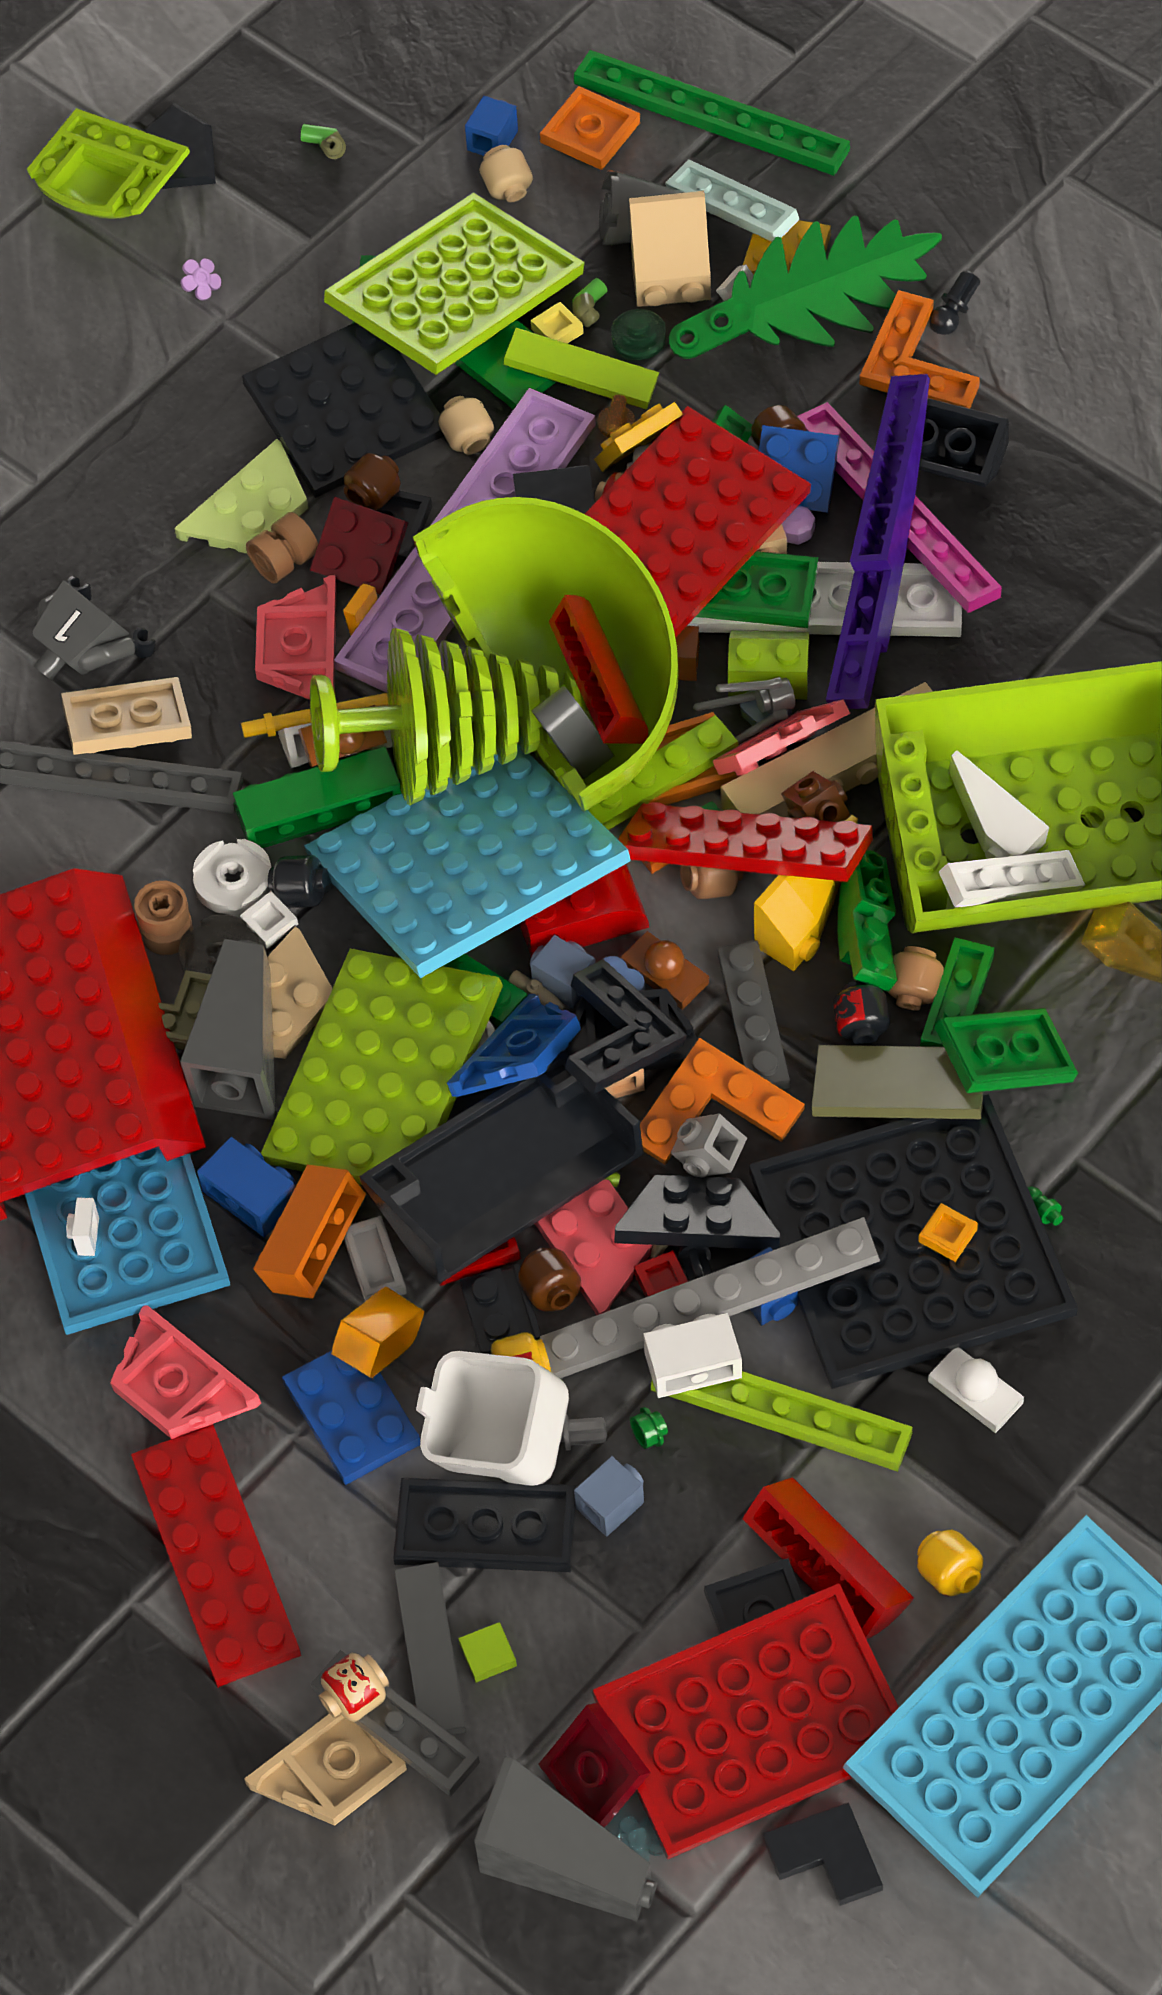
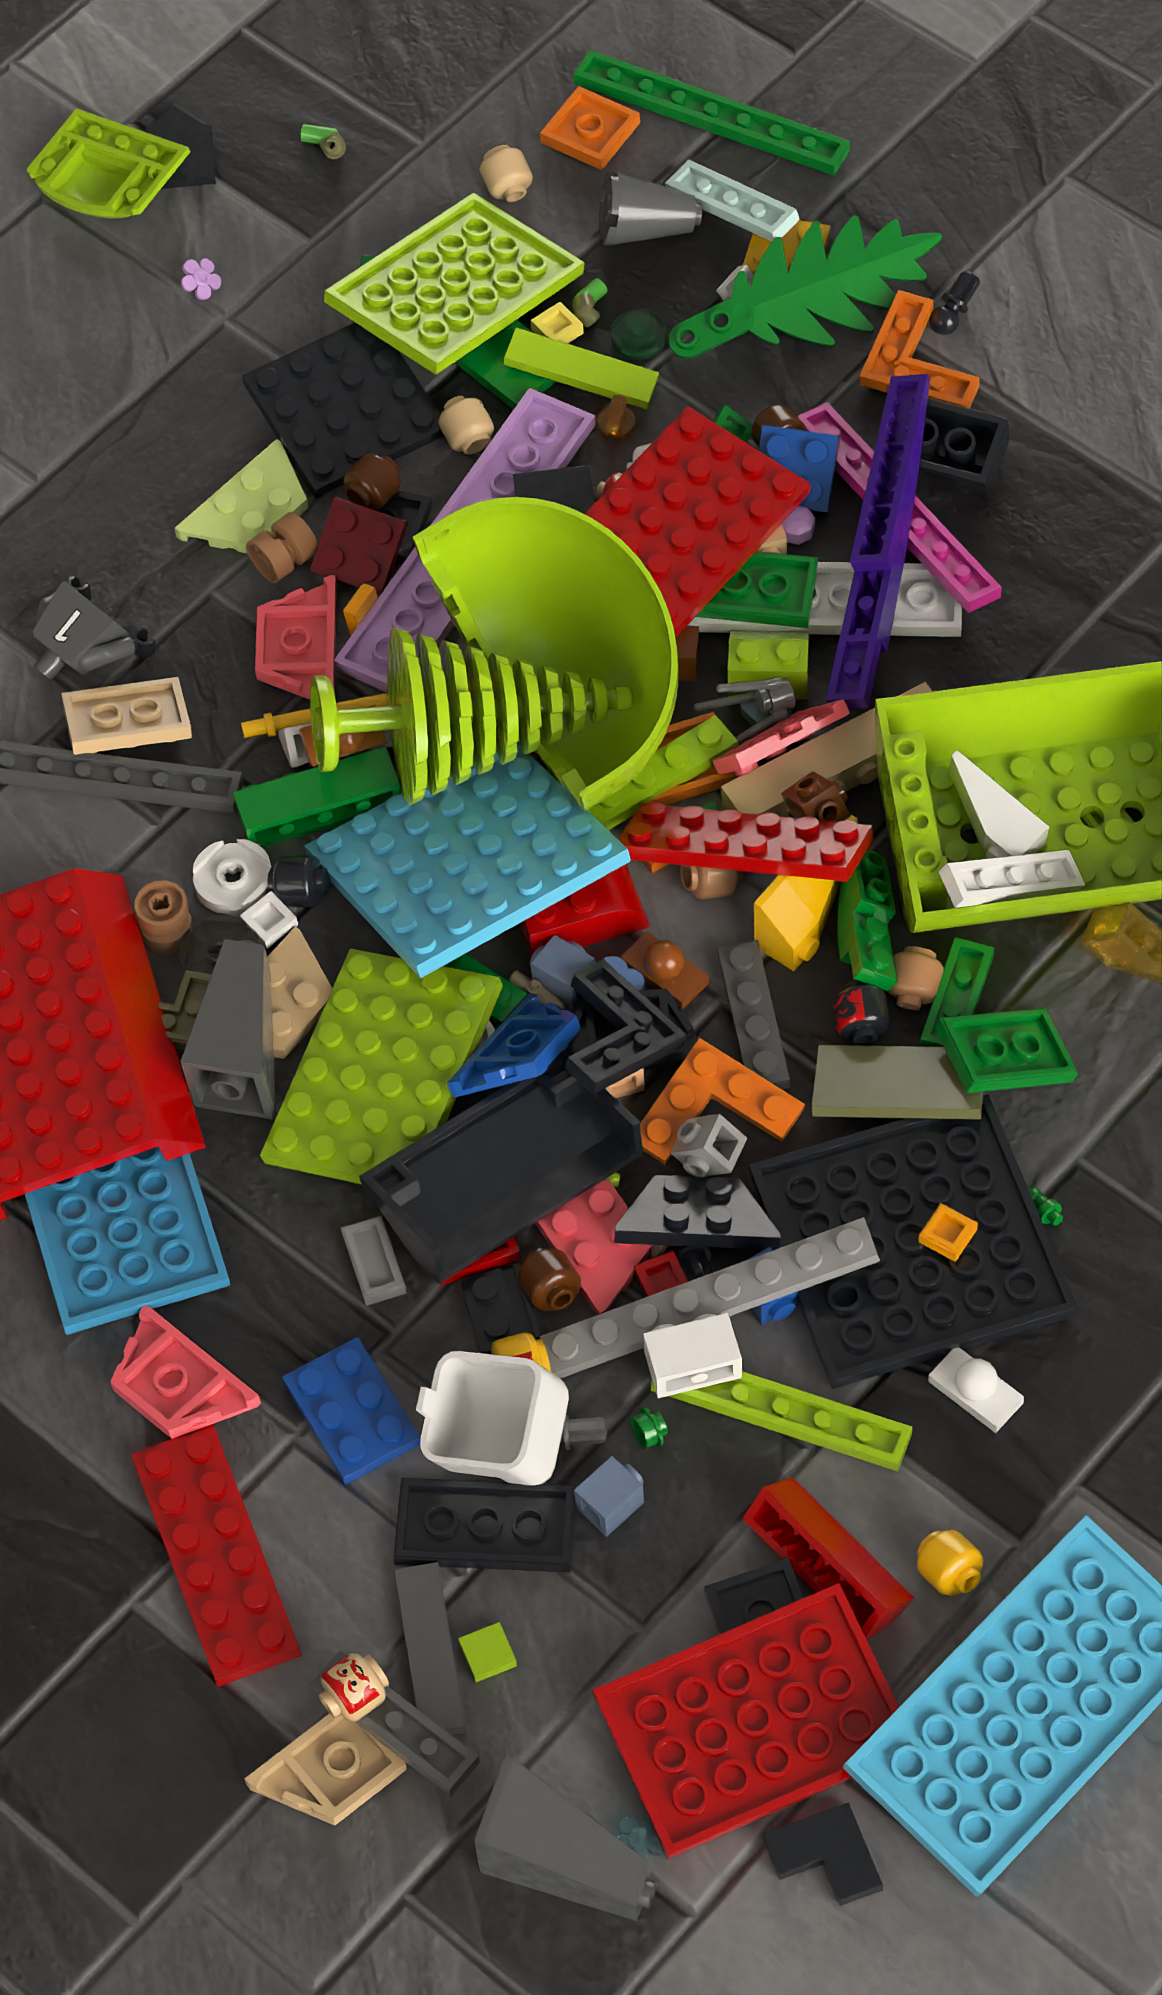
(83, 1226): white plate -> none
(247, 1185): blue brick -> none
(309, 1231): orange brick -> none
(379, 1332): light orange piece -> none
(491, 125): blue brick -> none
(572, 732): dark grey beam -> none
(594, 1765): dark red plate -> none
(597, 672): red brick -> none
(641, 432): yellow plate -> none
(670, 248): tan slope -> none

